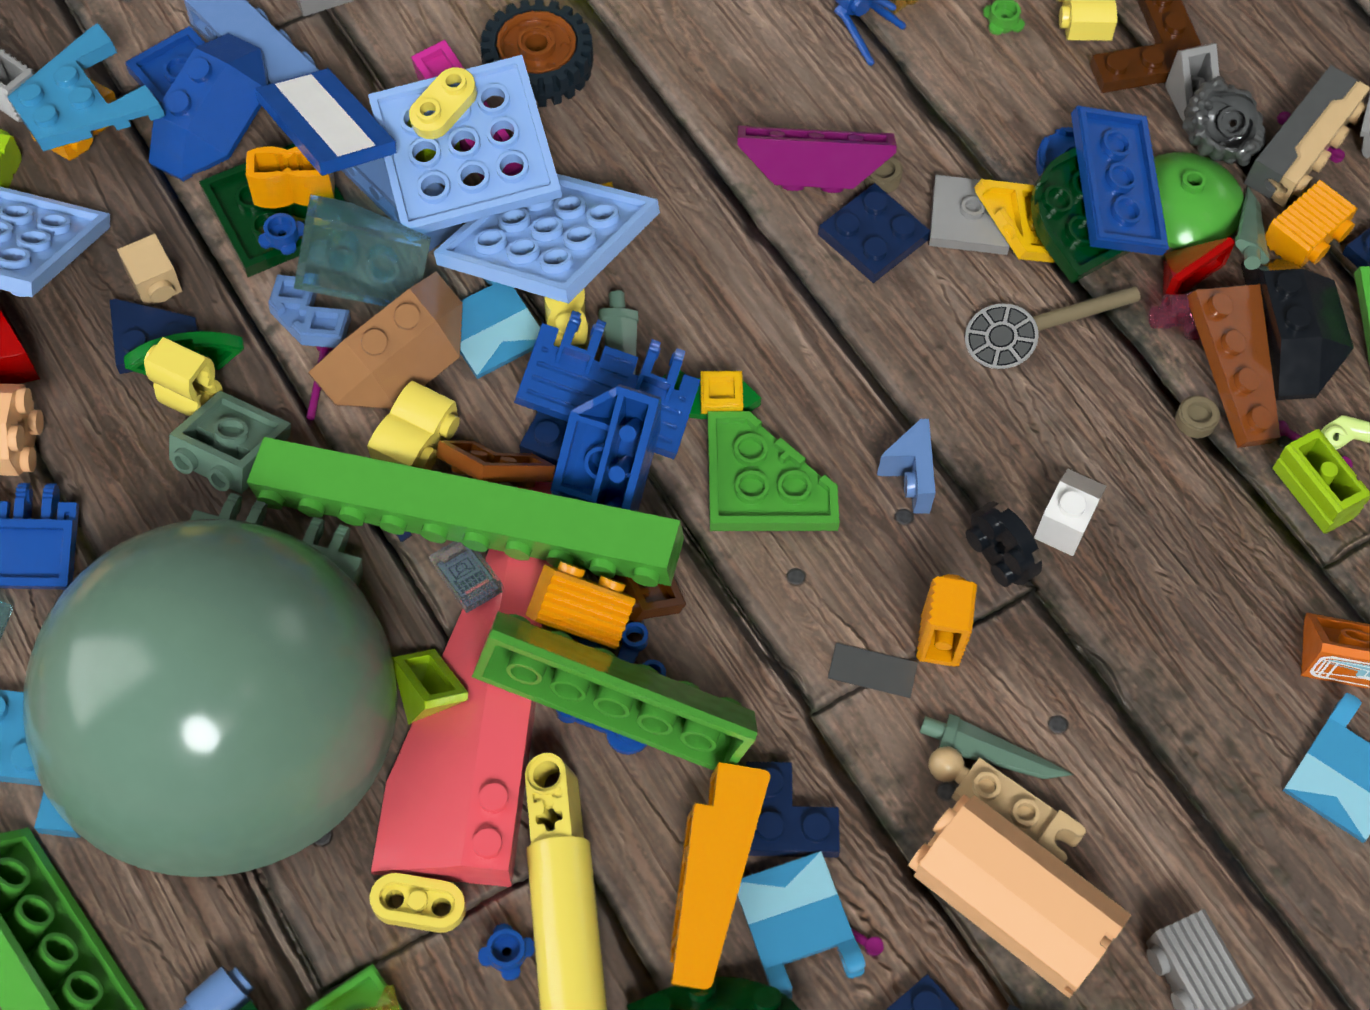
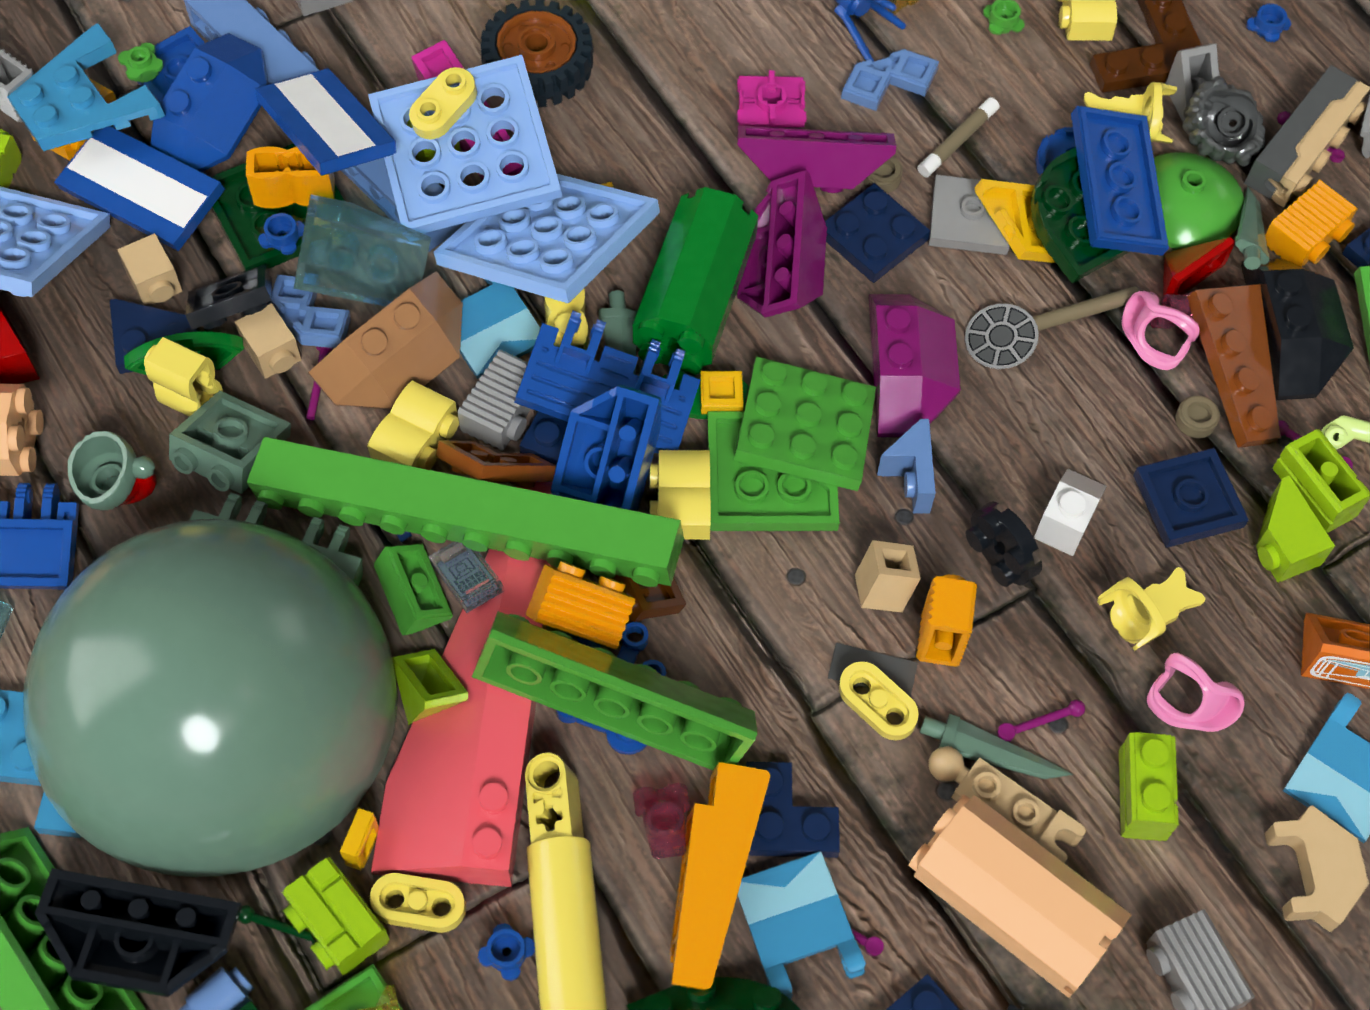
(108, 472): none -> sand green piece
(133, 932): none -> black wedge
(140, 186): none -> tile
(141, 63): none -> bright green plate
(239, 293): none -> black plate
(248, 915): none -> dark green hinge
(268, 341): none -> tan brick
(334, 916): none -> lime brick
(360, 839): none -> yellow tile
(411, 588): none -> bright green slope
(490, 407): none -> light grey brick
(663, 818): none -> clear pink plate
(683, 490): none -> light yellow brick
(696, 278): none -> green brick
(771, 101): none -> dark pink piece
(788, 250): none -> magenta wedge
(806, 424): none -> bright green plate
(881, 700): none -> light yellow plate
(887, 576): none -> tan brick
(902, 69): none -> medium blue tile
(911, 362): none -> magenta wedge
(958, 137): none -> dark tan bar
(1007, 731): none -> magenta hinge
(1139, 312): none -> bright pink piece
(1144, 104): none -> light yellow hair
(1144, 613): none -> light yellow hair
(1148, 786): none -> lime brick
(1190, 497): none -> dark blue plate
(1220, 703): none -> bright pink piece
(1269, 22): none -> blue plate
(1291, 534): none -> lime slope
(1328, 865): none -> tan piece

